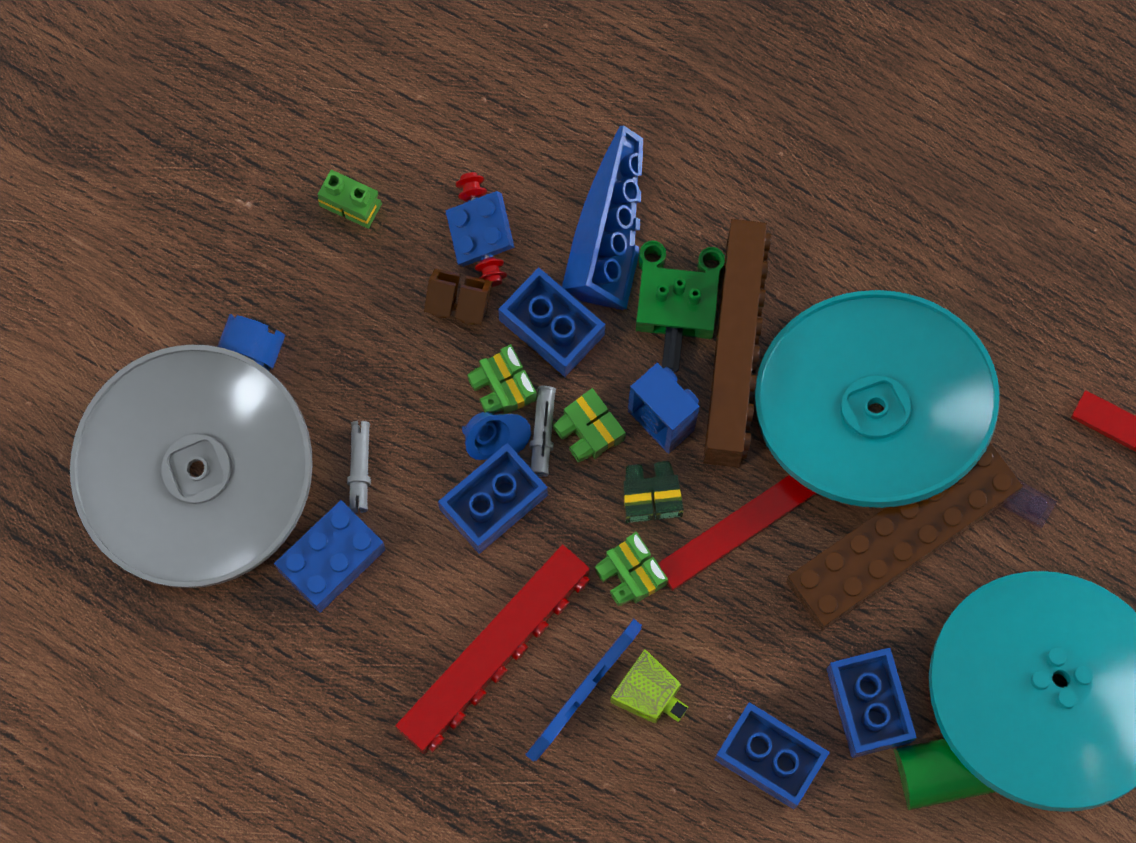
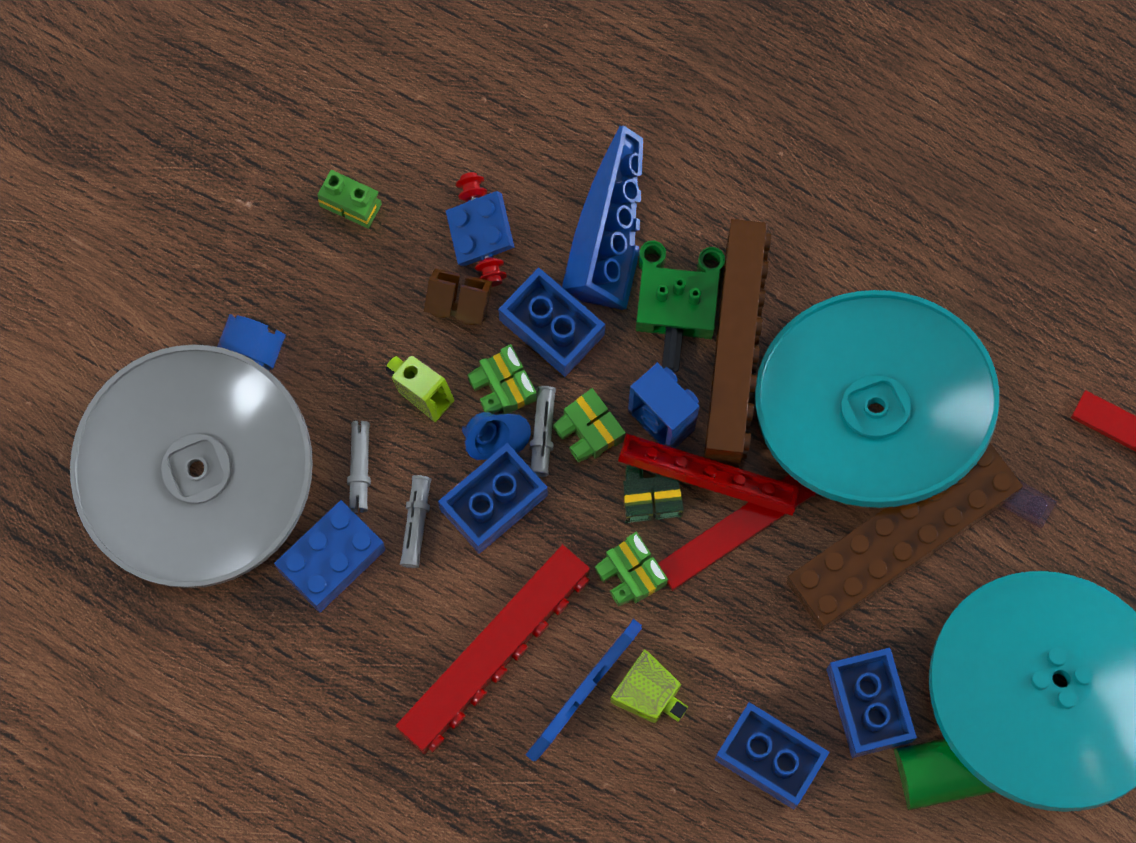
(414, 530): none -> light grey pin
(421, 386): none -> lime torso
(709, 474): none -> red tile

